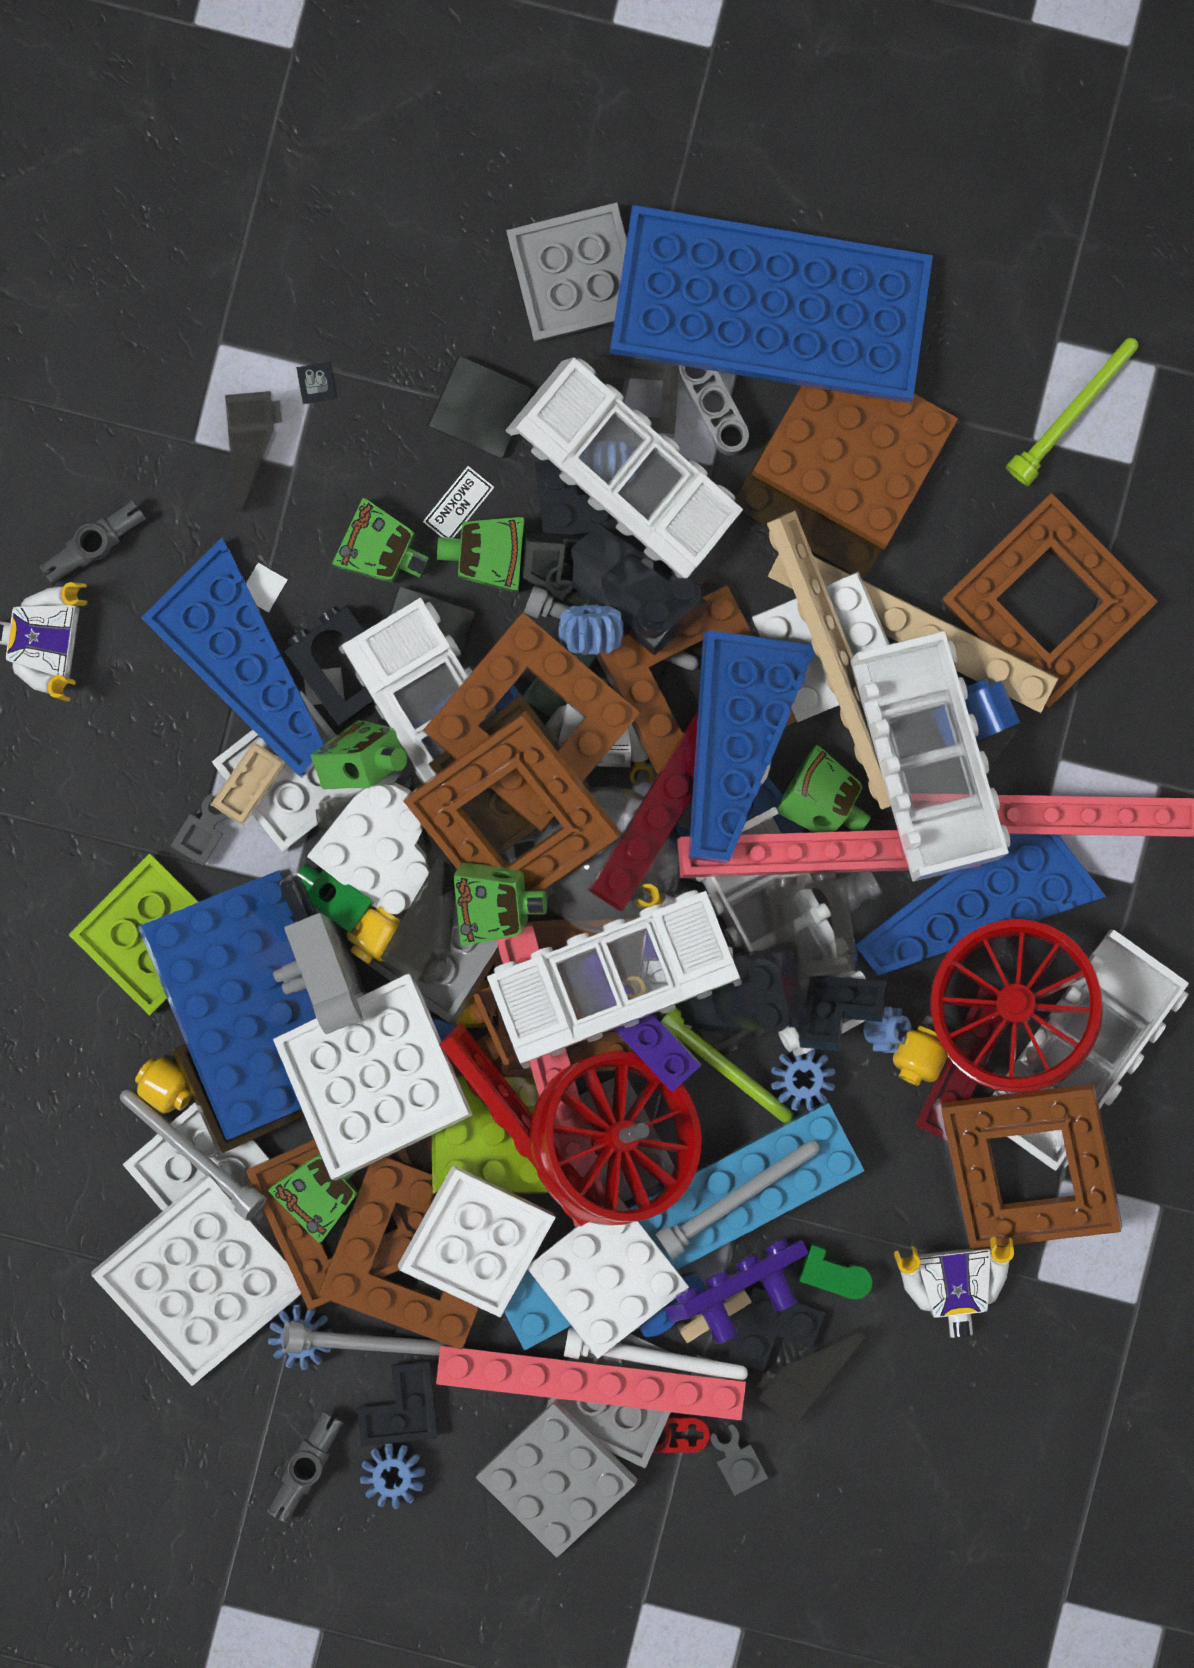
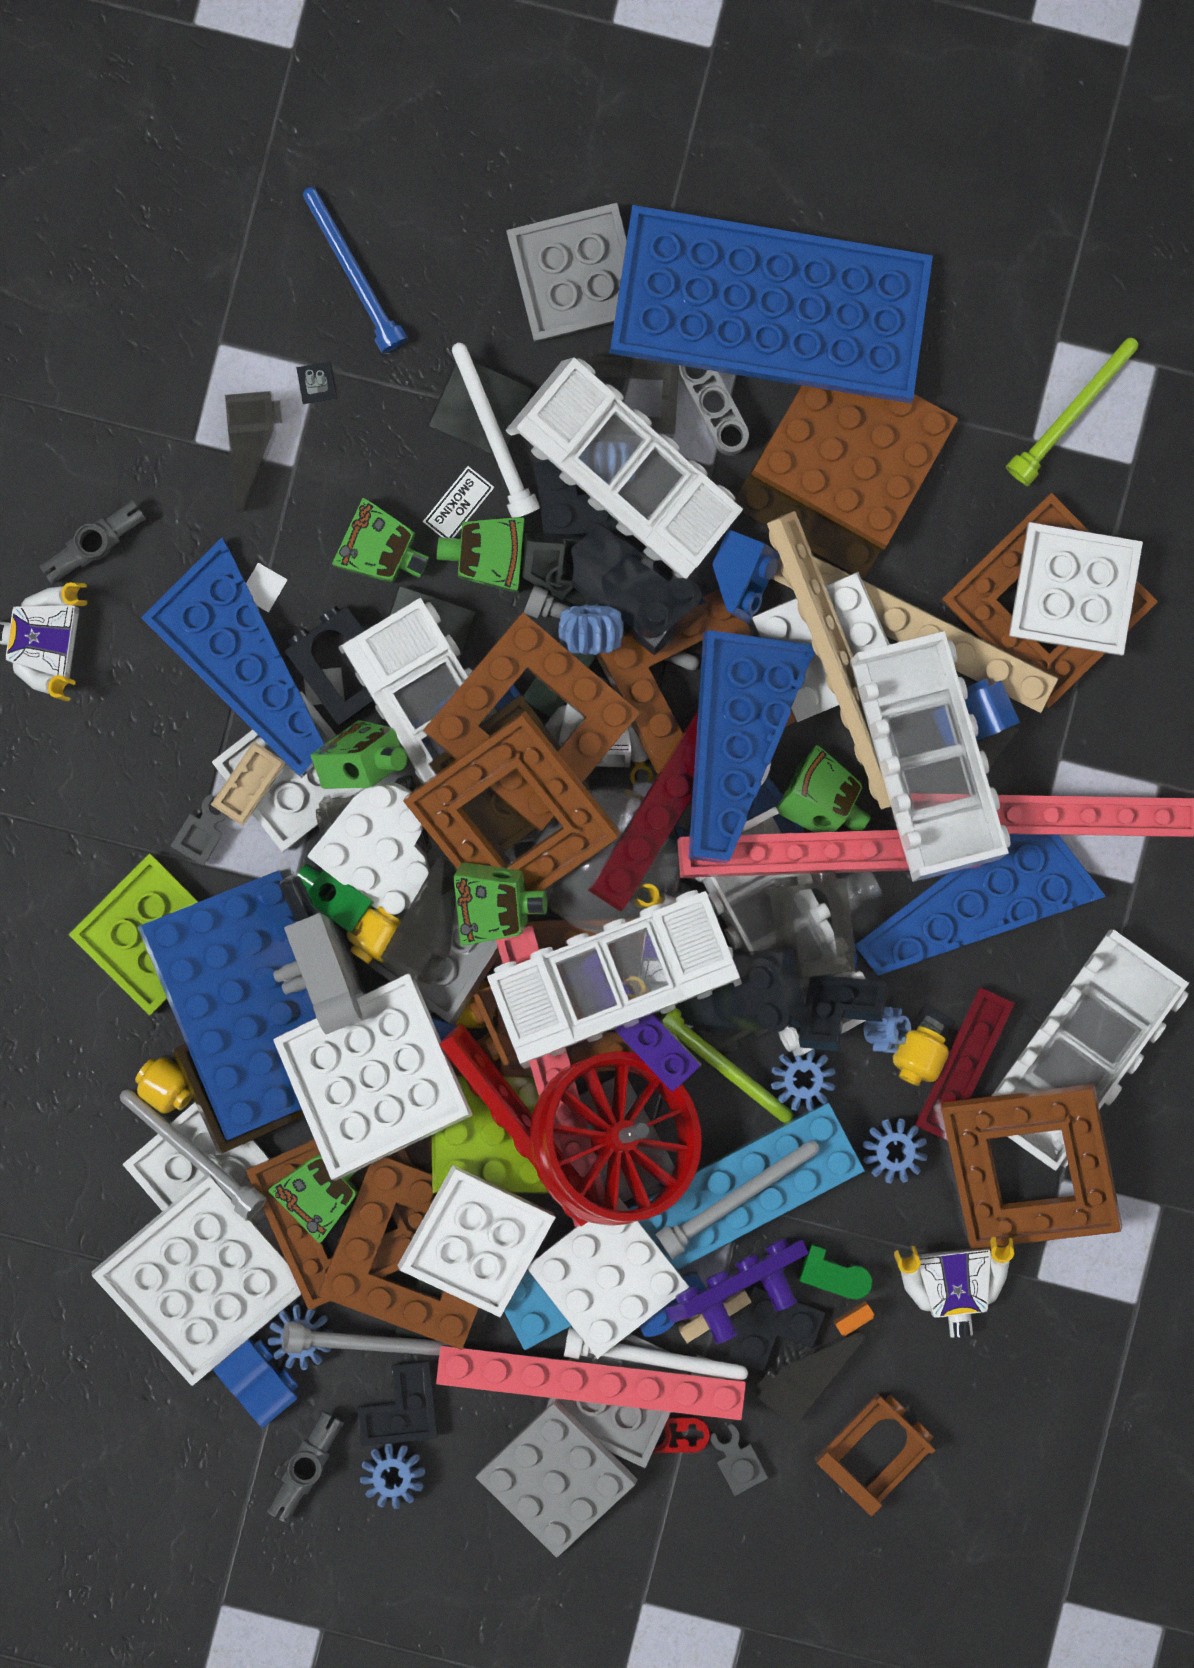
(257, 1381): none -> blue brick
(387, 332): none -> blue piece
(520, 499): none -> white piece
(743, 572): none -> blue slope
(854, 1318): none -> orange tile
(907, 1149): none -> medium blue gear
(915, 1449): none -> dark orange panel
(1016, 1005): red wheel -> none
(1075, 589): none -> white plate

